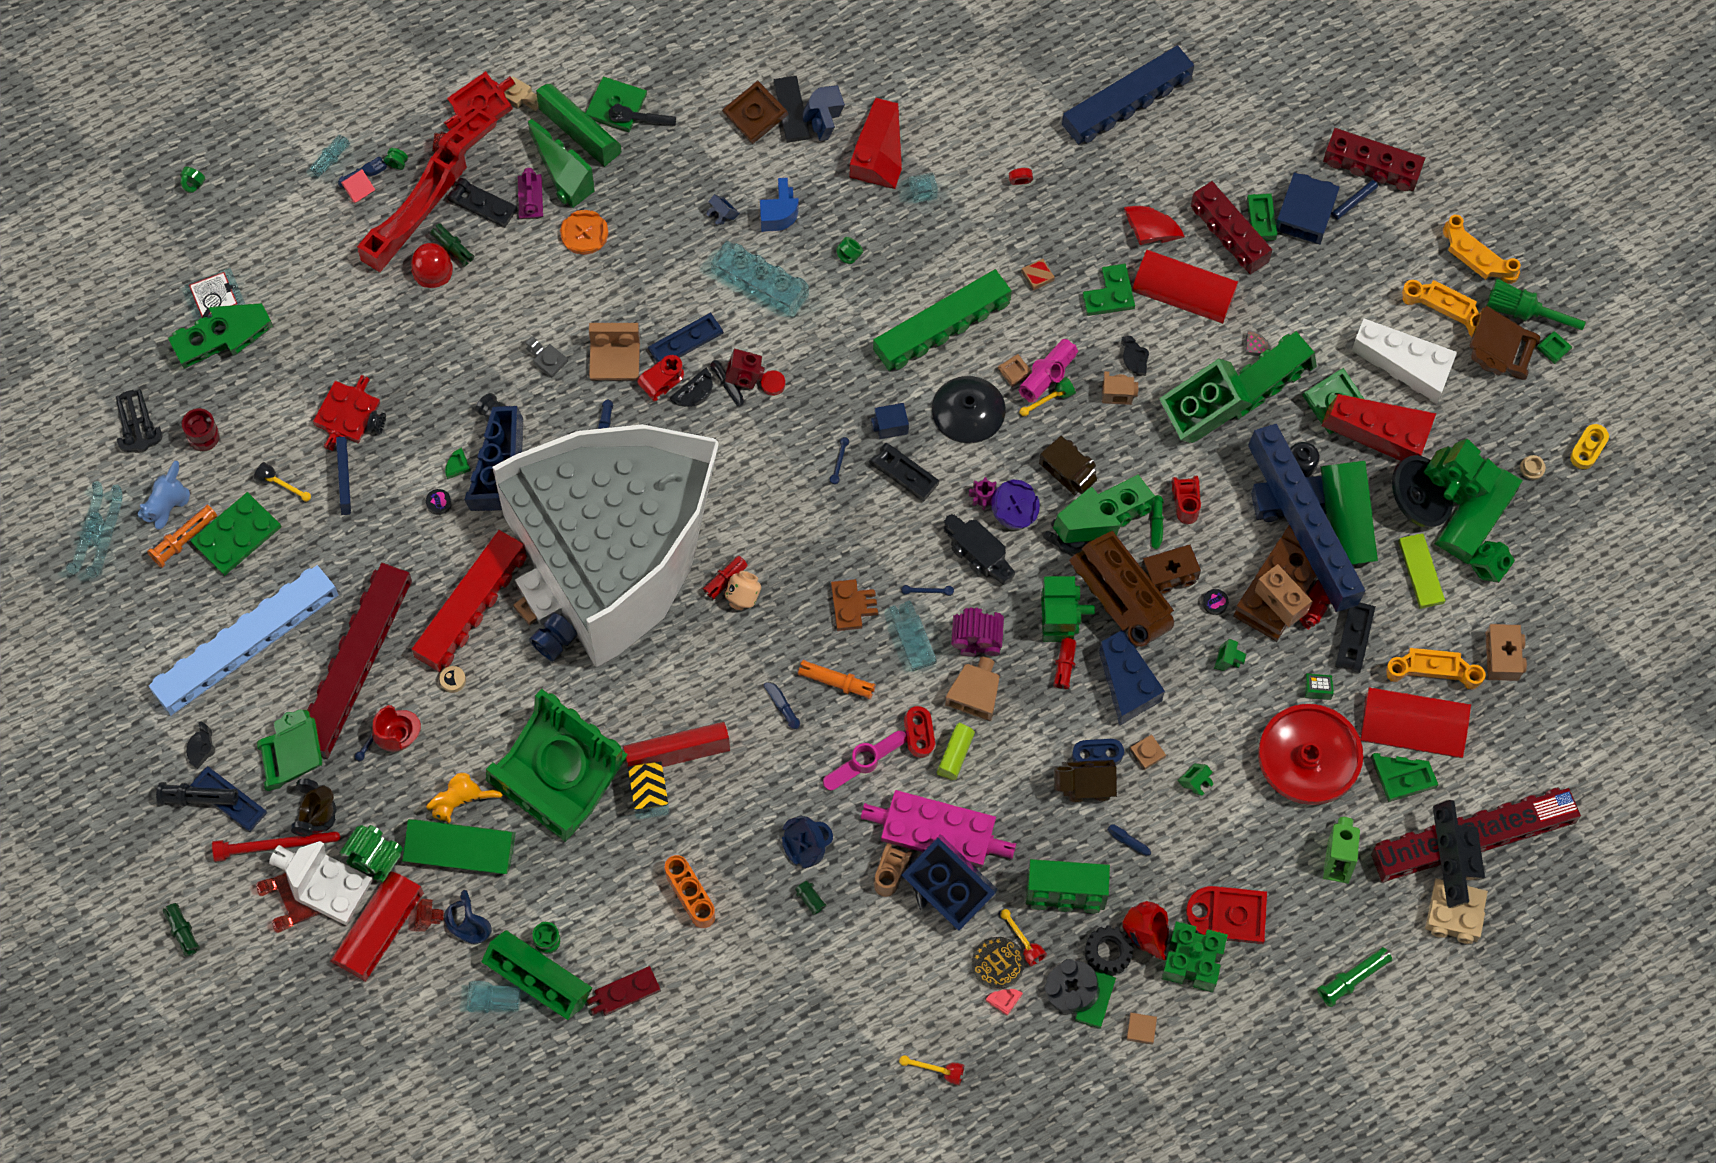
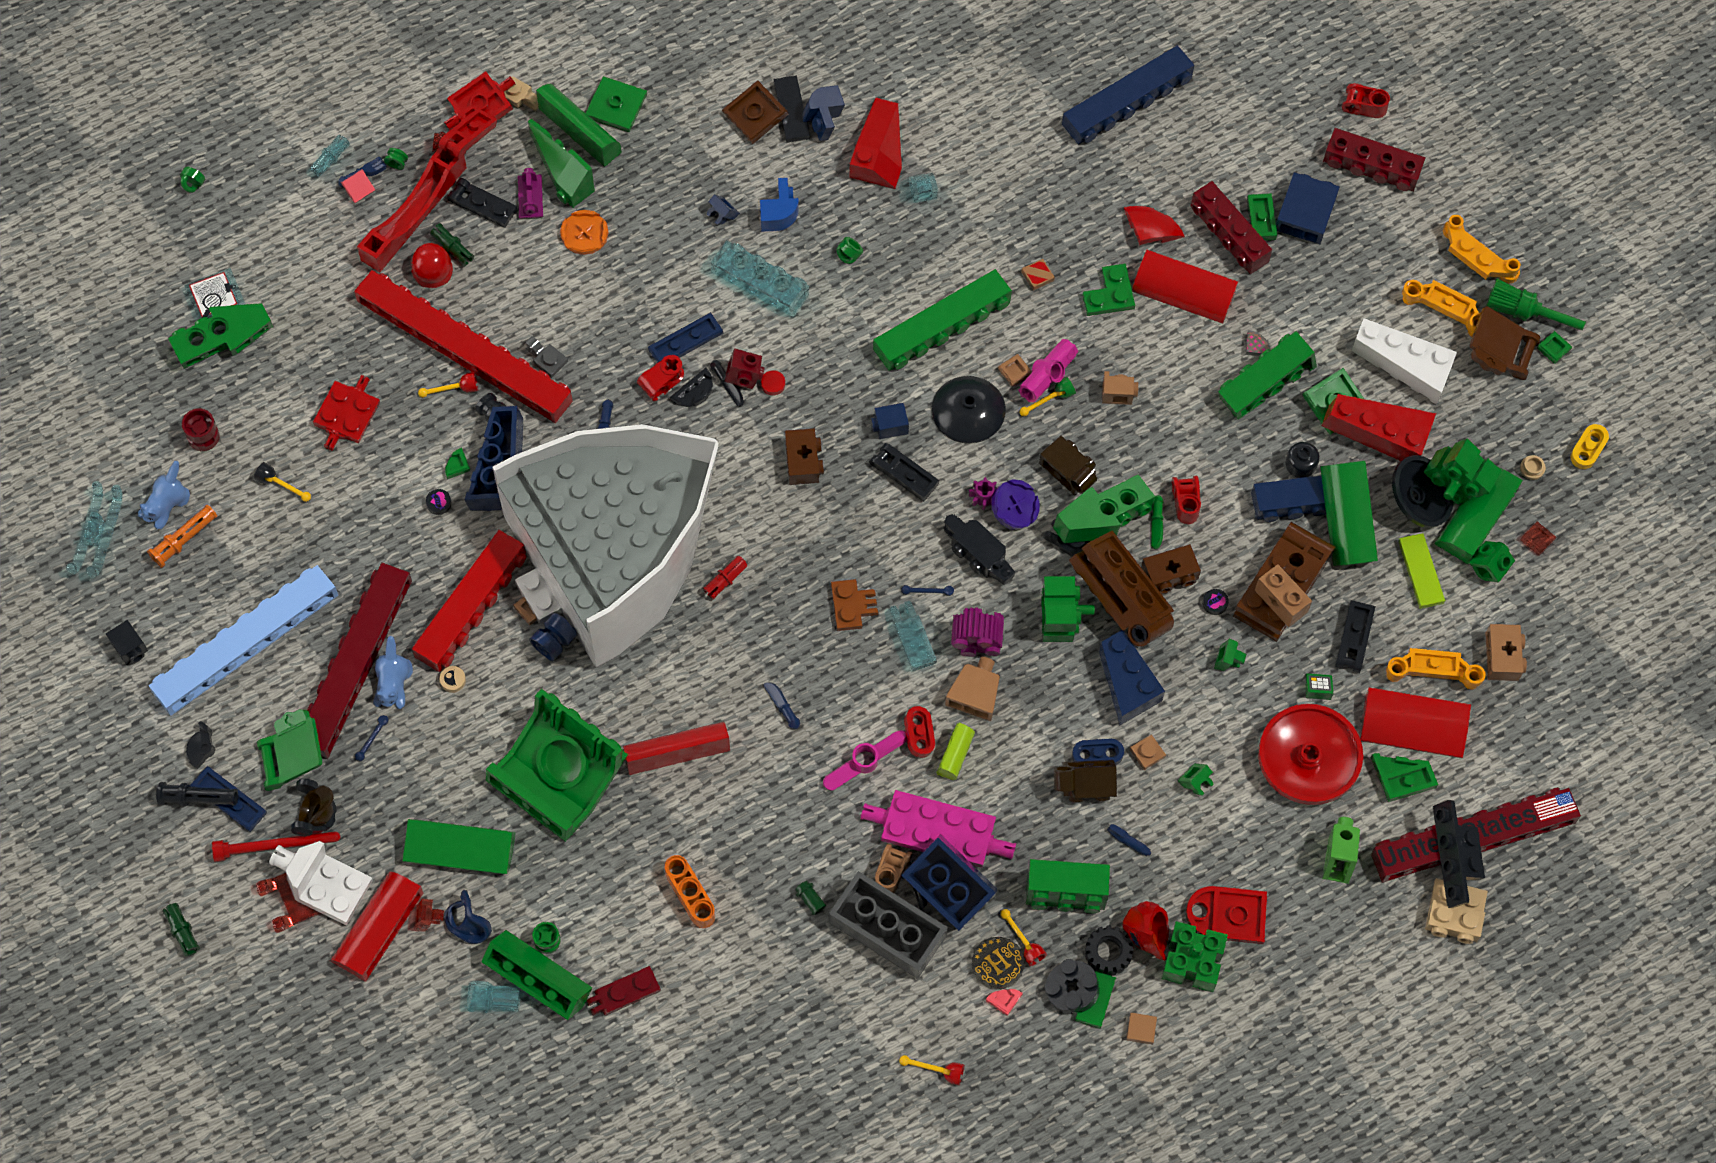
(127, 643): none -> black brick
(141, 444): black piece -> none
(235, 533): green plate -> none
(343, 474): dark blue tile -> none
(371, 852): green brick -> none
(375, 422): black bush -> none
(391, 674): none -> medium blue animal
(395, 729): red helmet -> none
(459, 792): light orange animal -> none
(464, 346): none -> red brick
(466, 383): none -> hinge
(614, 351): medium nougat bracket -> none
(624, 115): black piece -> none
(648, 790): piece -> none
(742, 590): light nougat head -> none
(801, 443): none -> reddish brown brick
(806, 840): dark blue tile -> none
(834, 479): dark blue hinge -> none
(837, 679): orange pin -> none
(887, 925): none -> dark grey brick
(1020, 176): red tile -> none
(1065, 663): red axle -> none
(1135, 356): black piece -> none
(1206, 401): green brick -> none
(1306, 518): dark blue brick -> none
(1317, 606): red hinge -> none
(1345, 982): green pin -> none
(1355, 199): dark blue piece -> none
(1365, 101): none -> red piece
(1538, 538): none -> clear red tile

